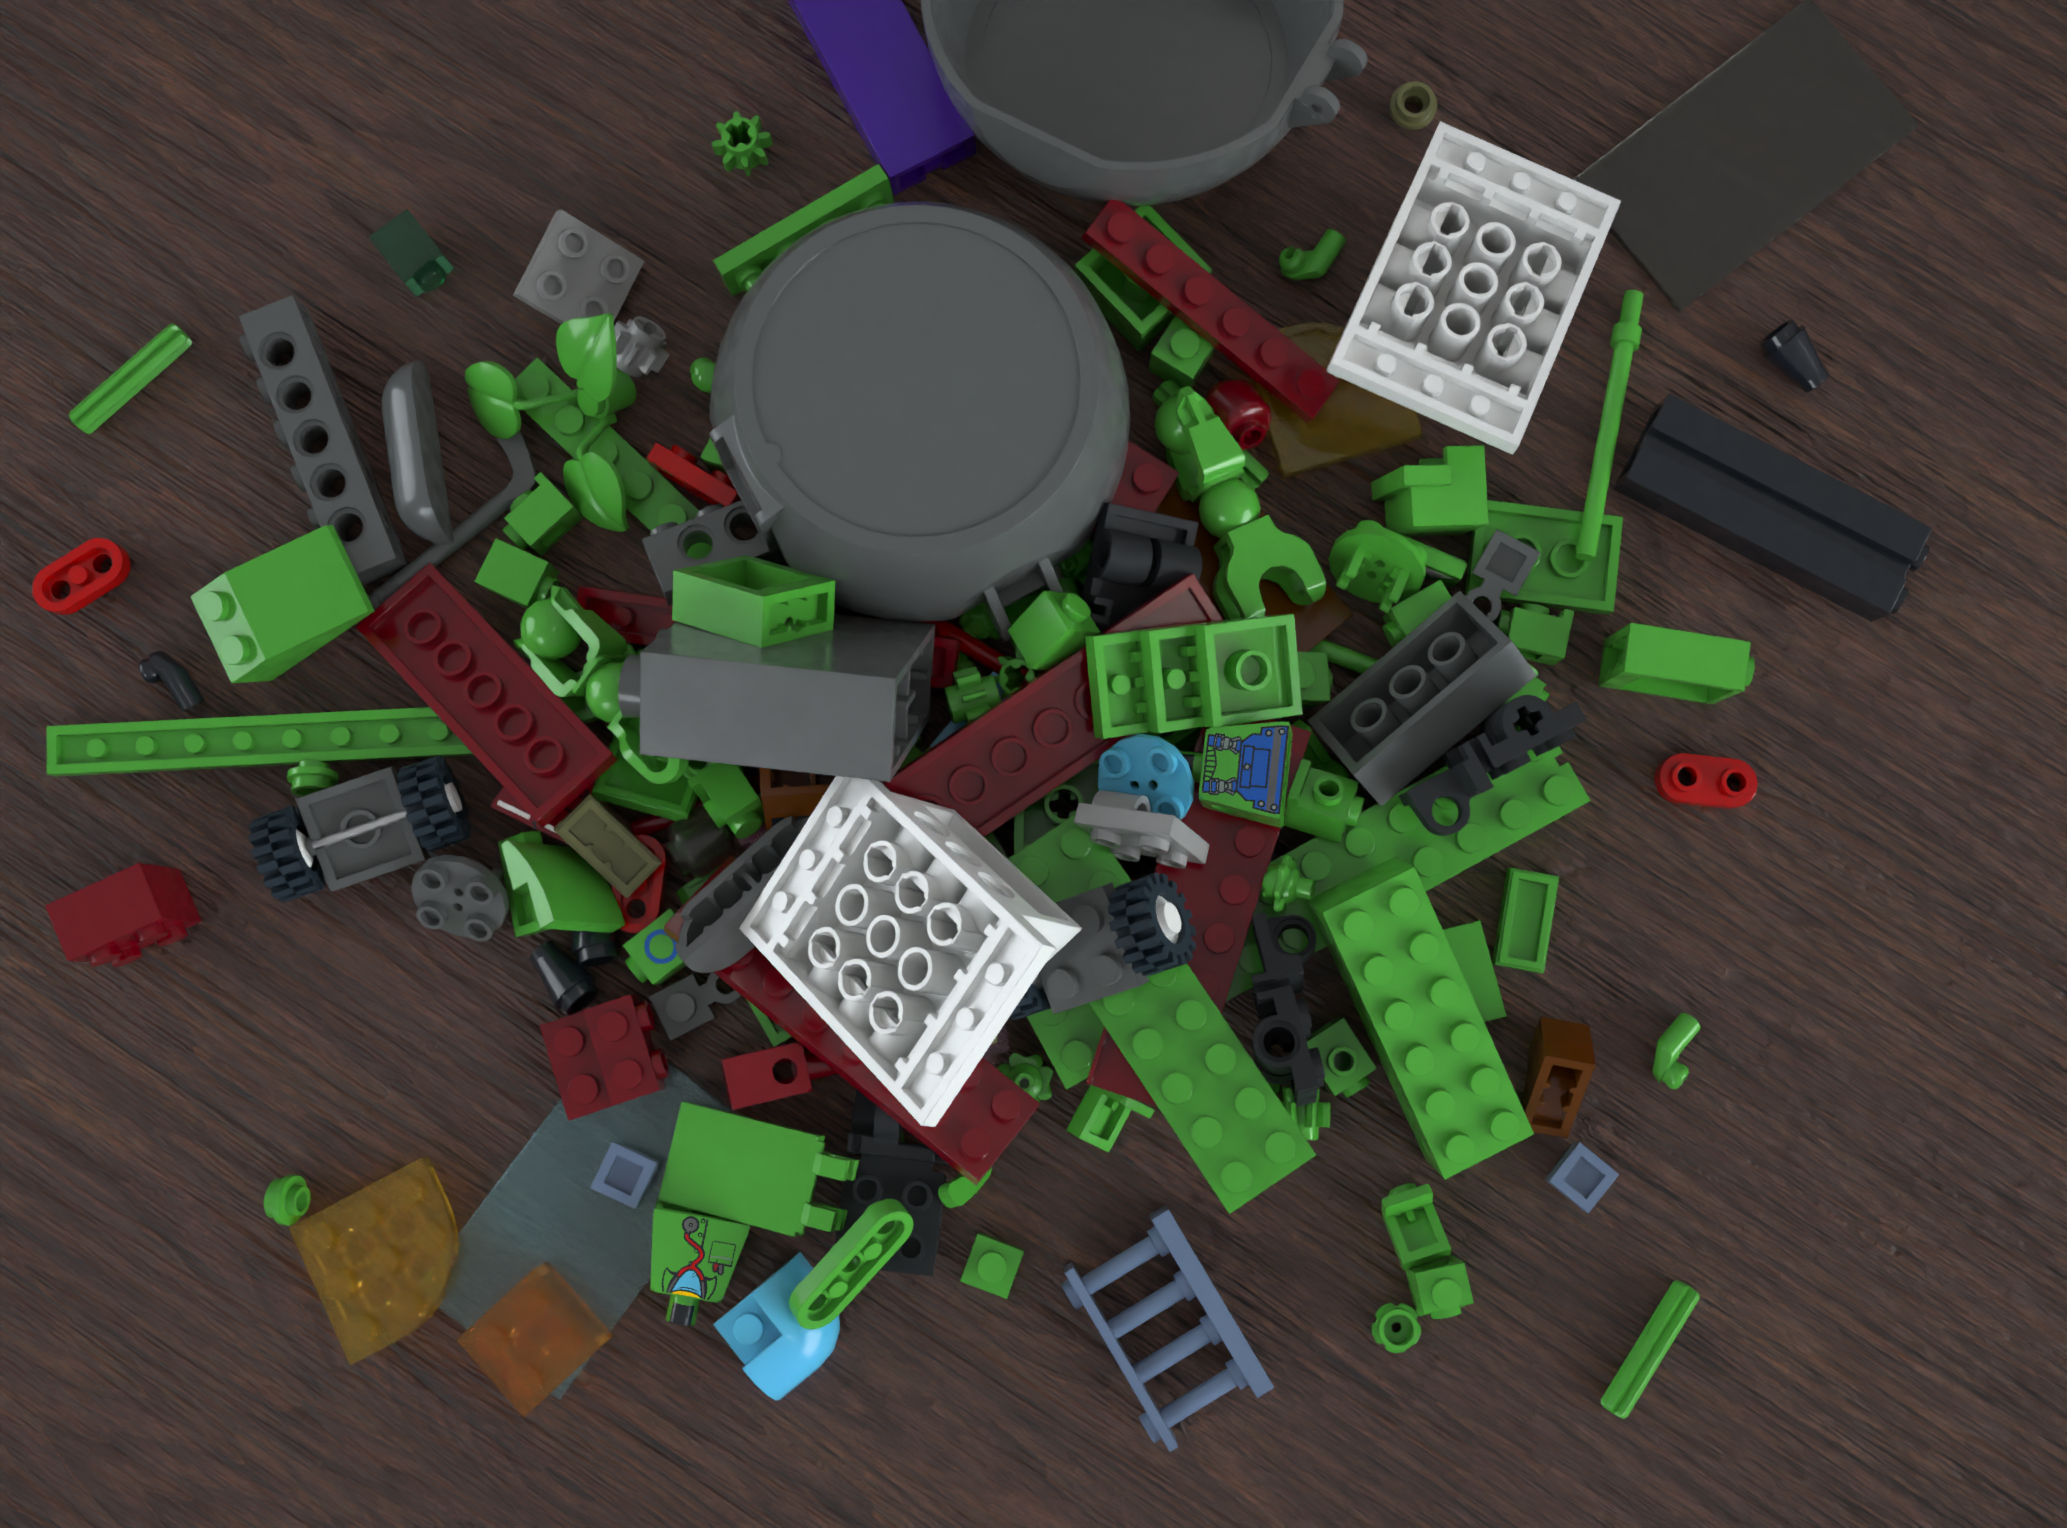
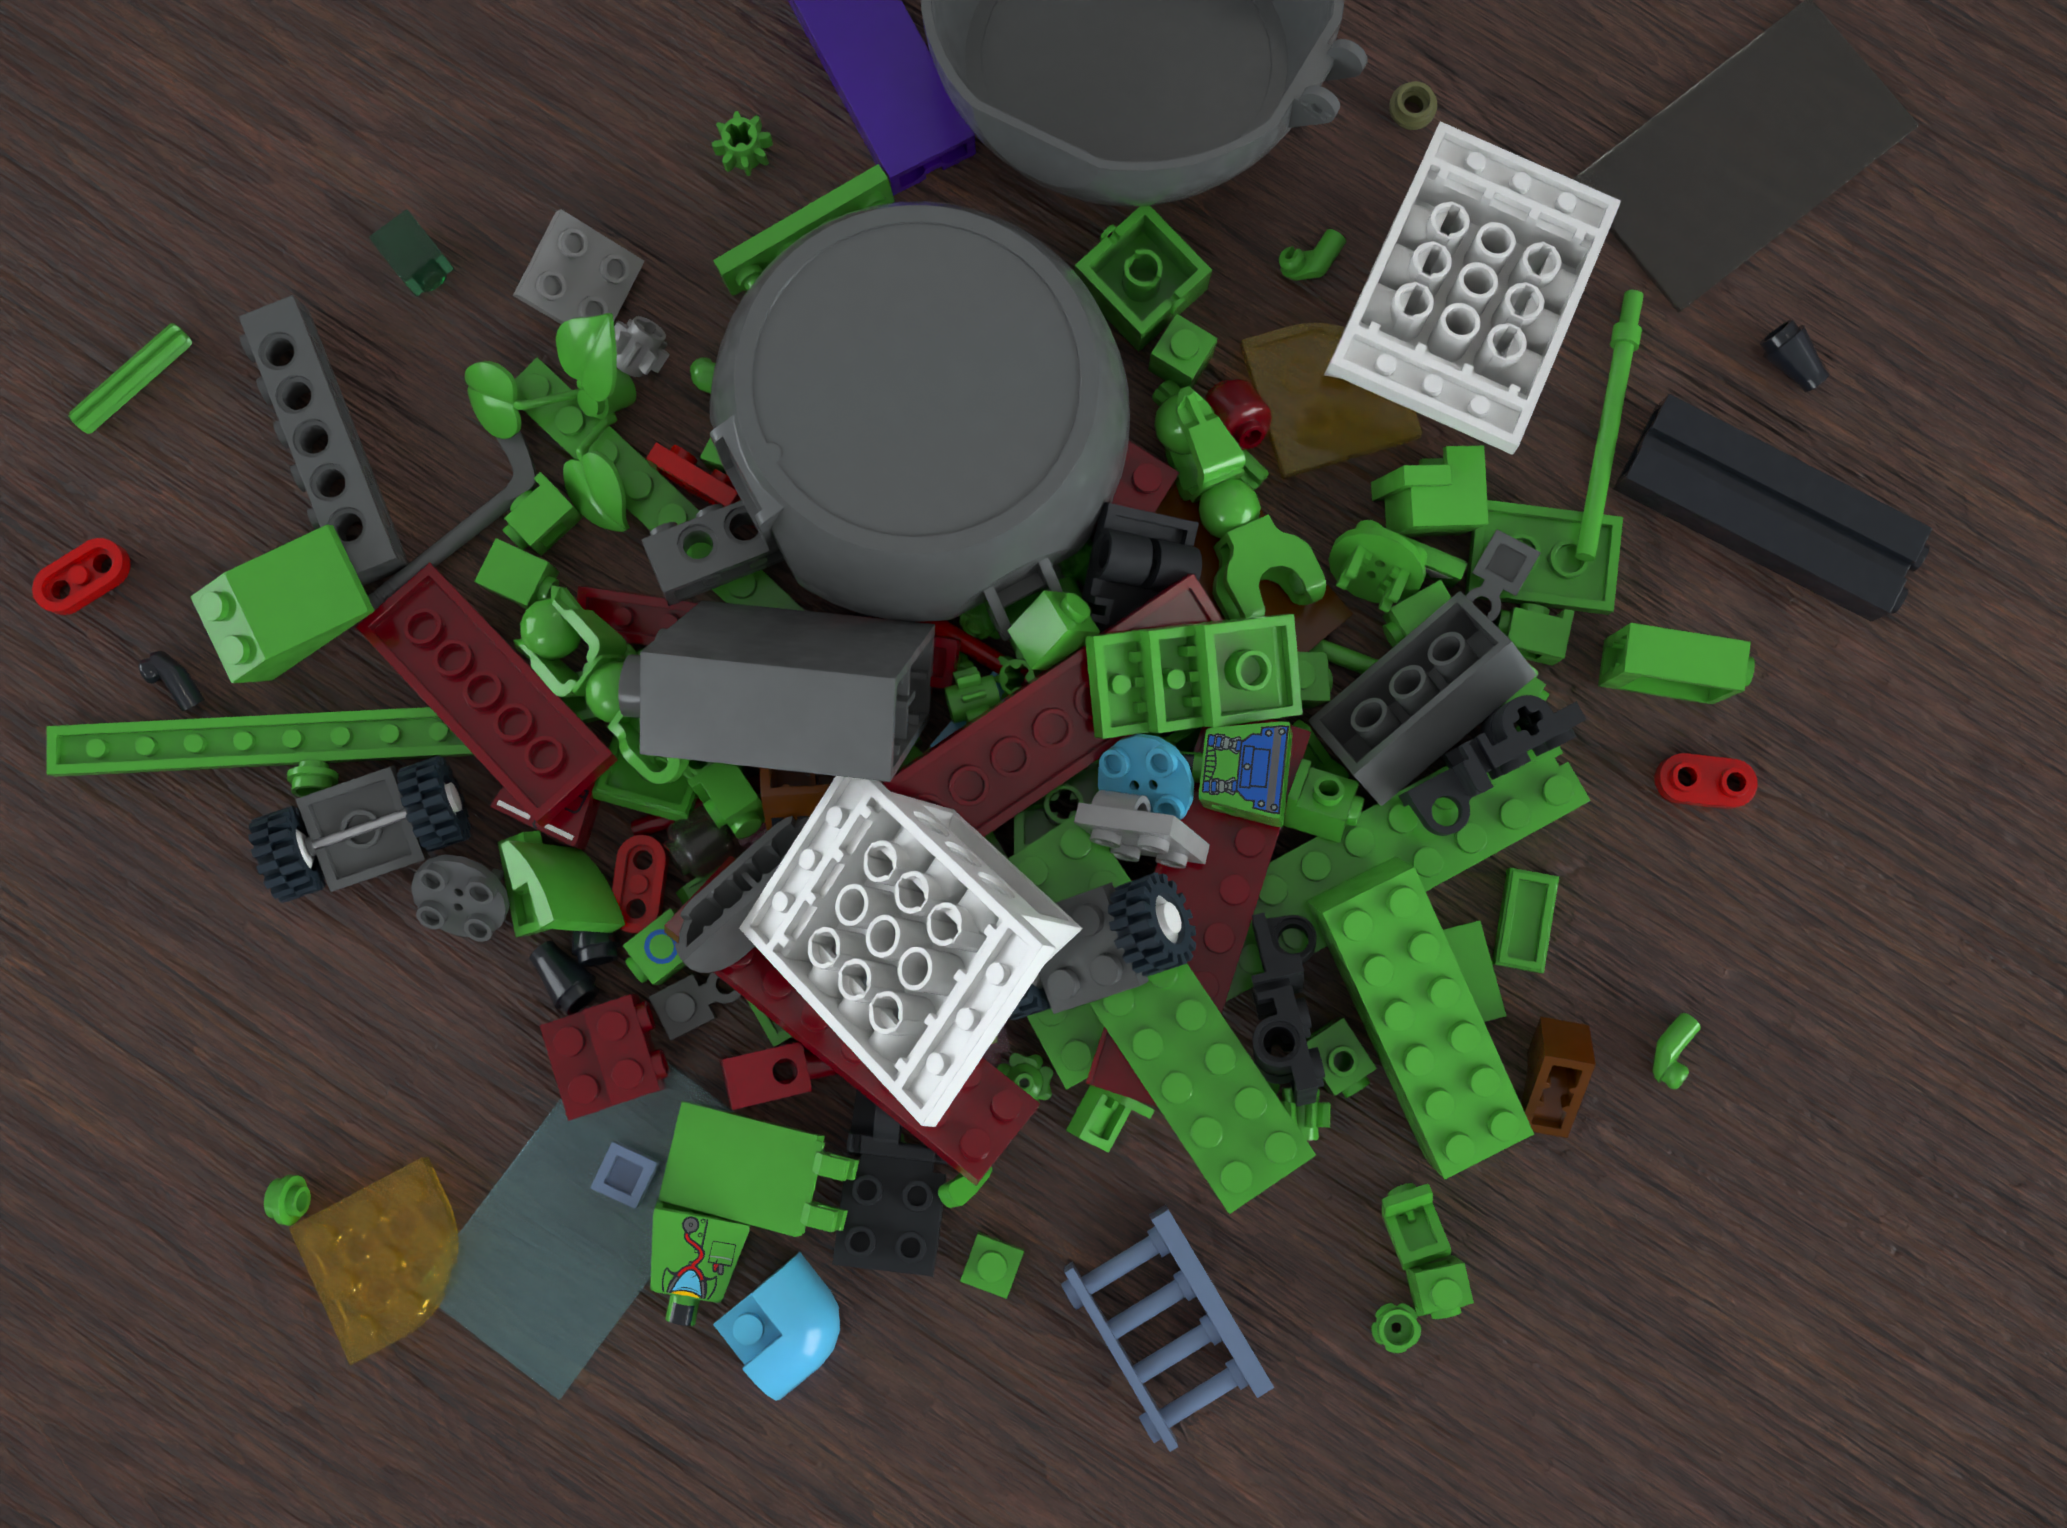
(123, 915): dark red brick -> none
(416, 454): dark grey brick -> none
(534, 1338): clear orange brick -> none
(607, 845): olive plate -> none
(752, 600): bright green window -> none
(851, 1264): bright green plate -> none
(1210, 309): dark red plate -> none
(1284, 884): bright green plant -> none
(1581, 1176): sand blue plate -> none
(1650, 1349): bright green axle -> none

